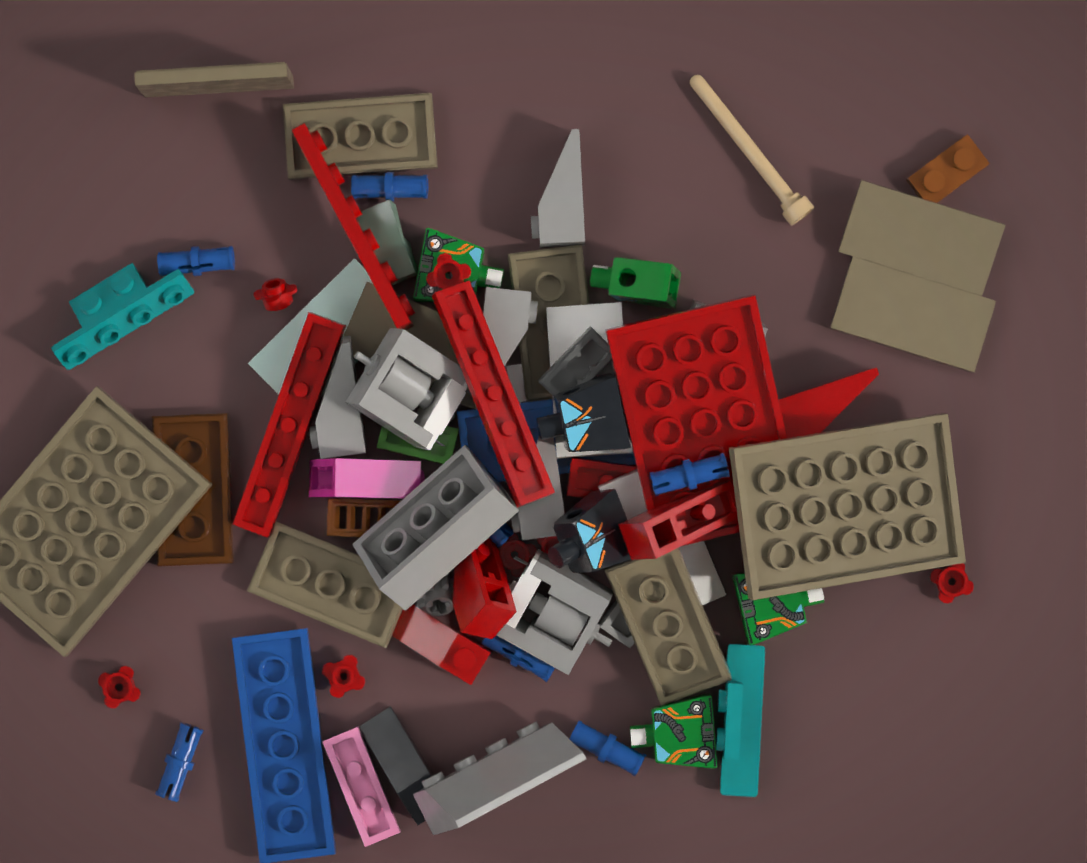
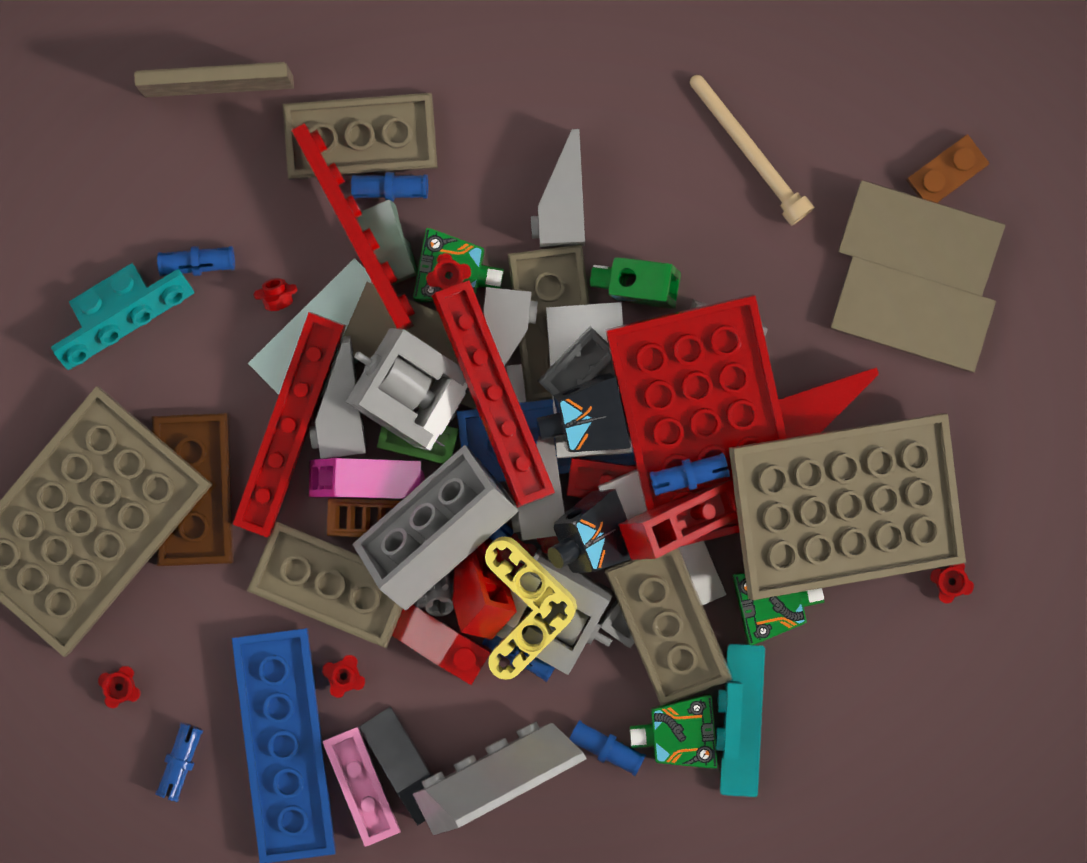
(537, 600): none -> light yellow beam

